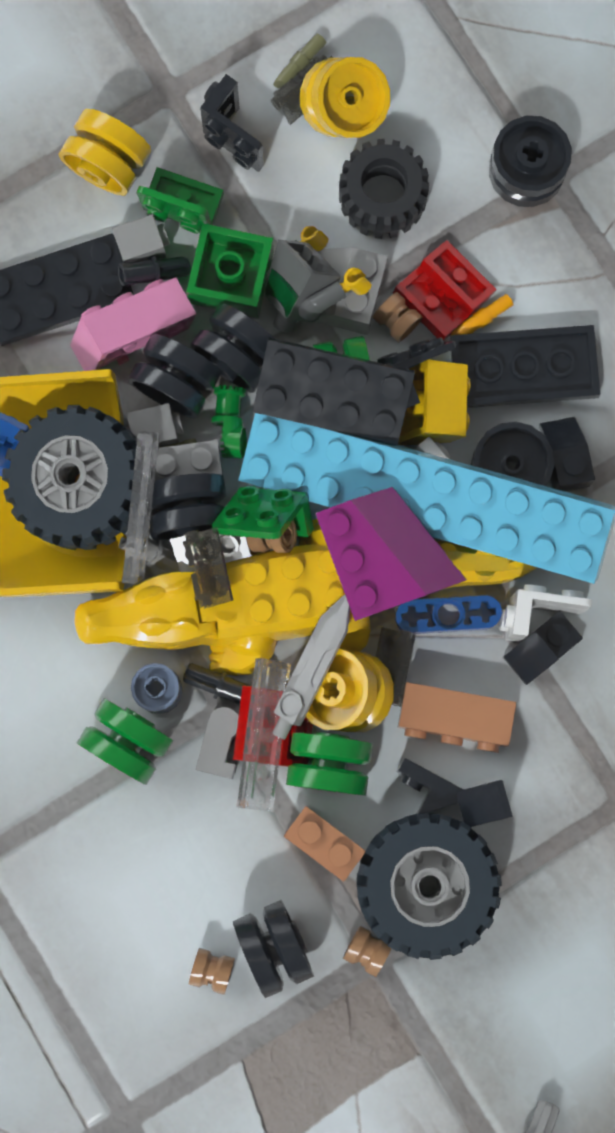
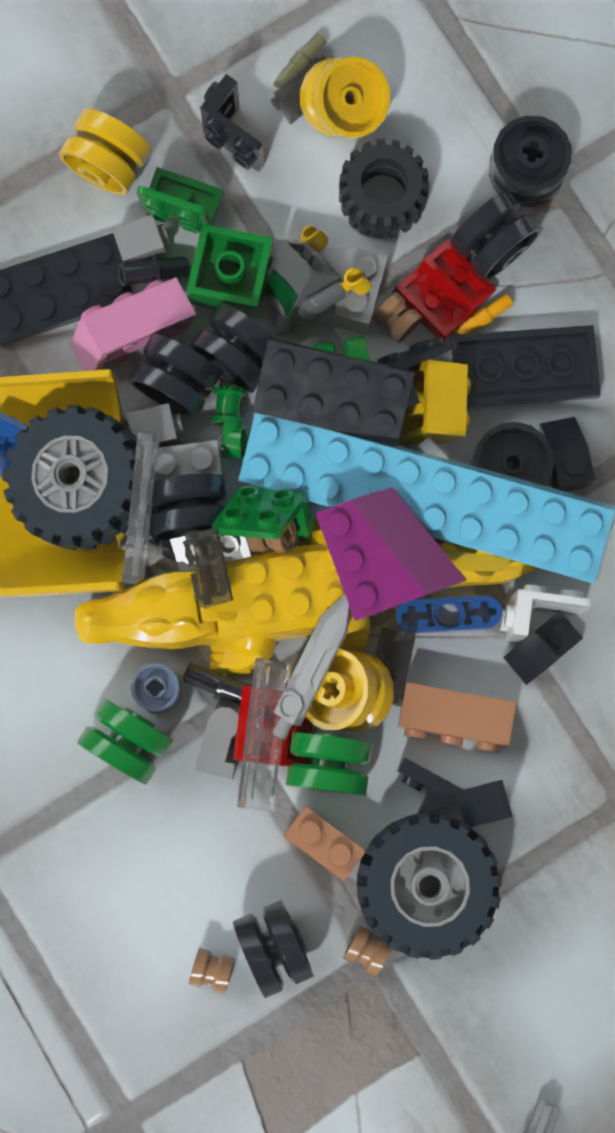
(495, 235): none -> black wheel

